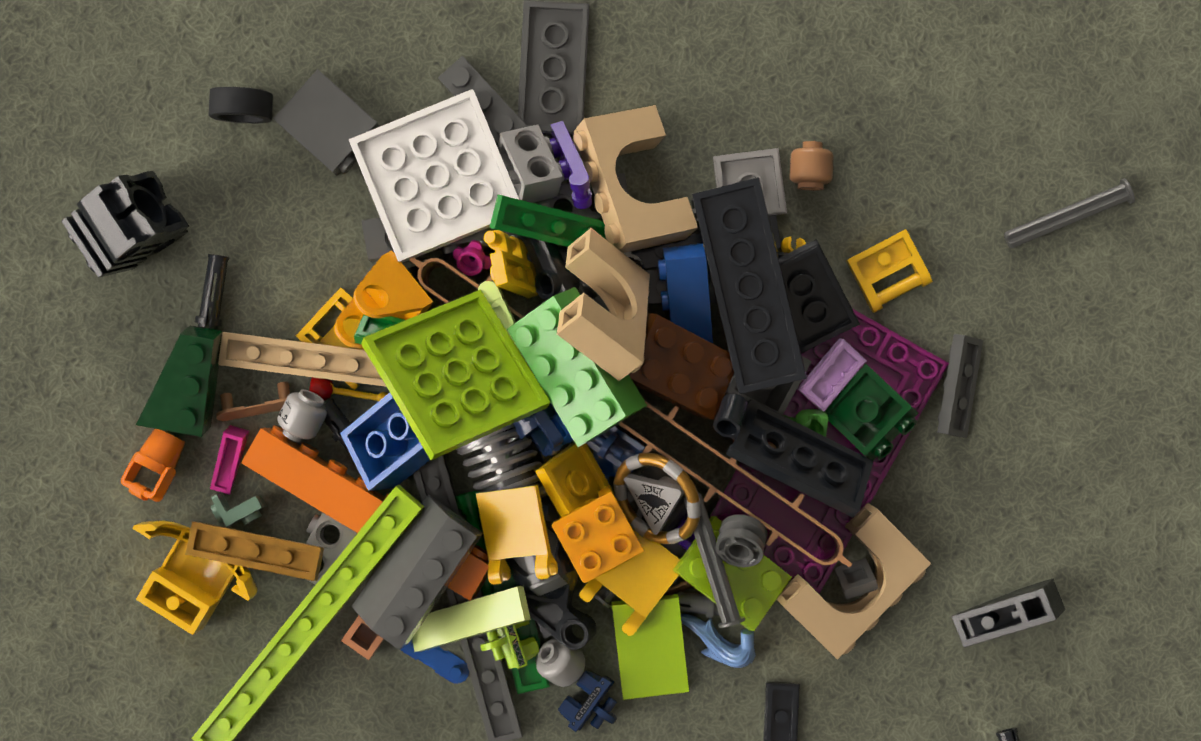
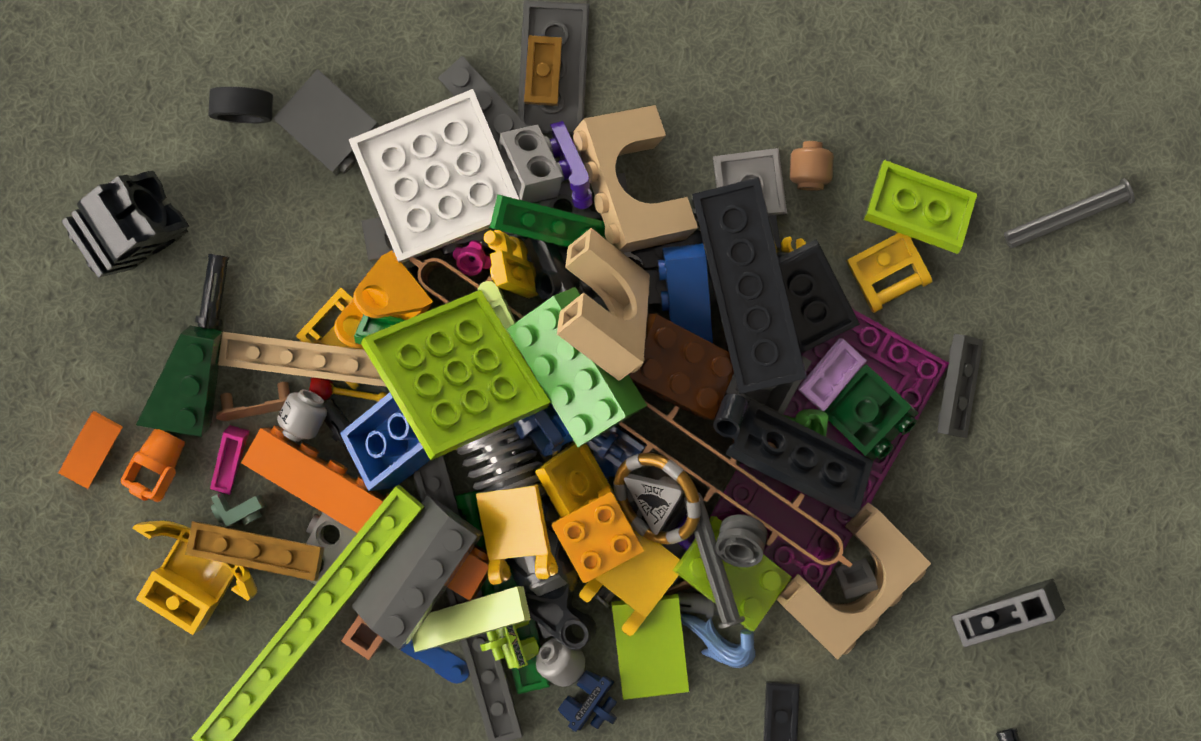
(90, 449): none -> orange slope
(543, 70): none -> pearl gold plate
(920, 206): none -> lime plate

